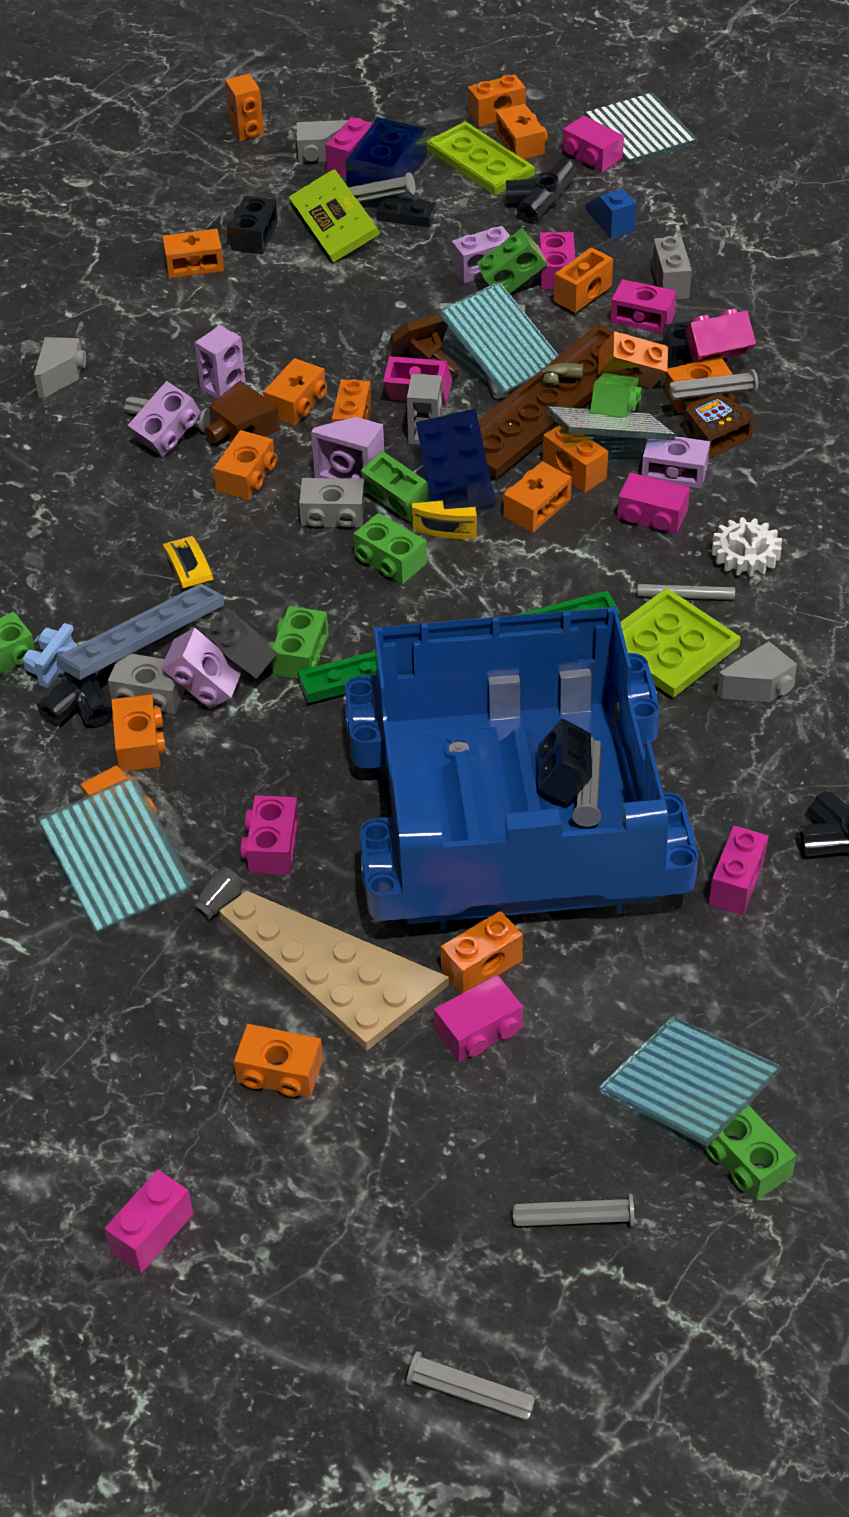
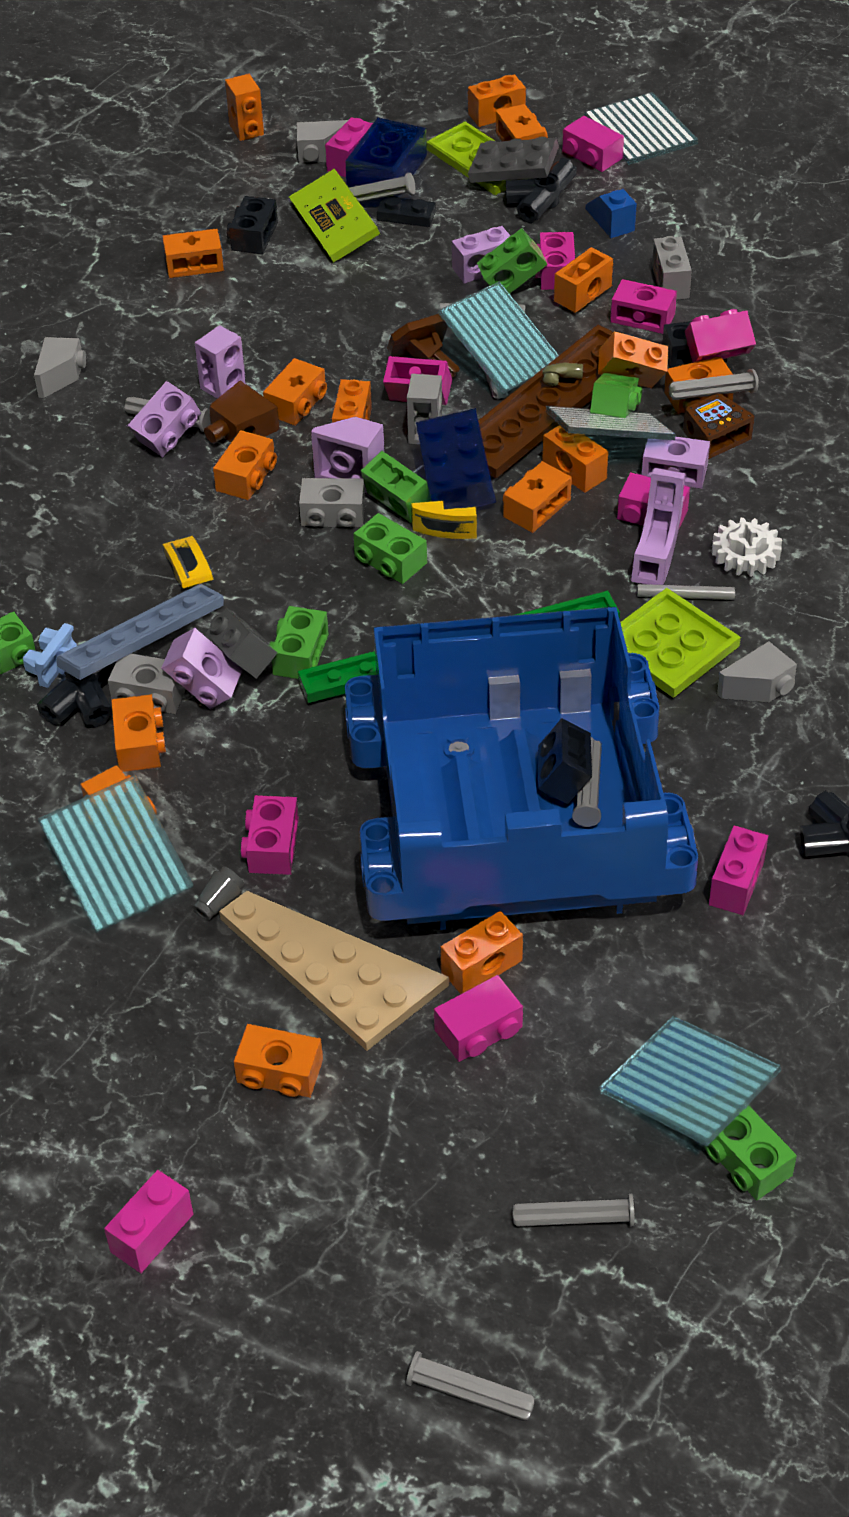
(513, 159): none -> flat silver plate
(660, 528): none -> lavender arch

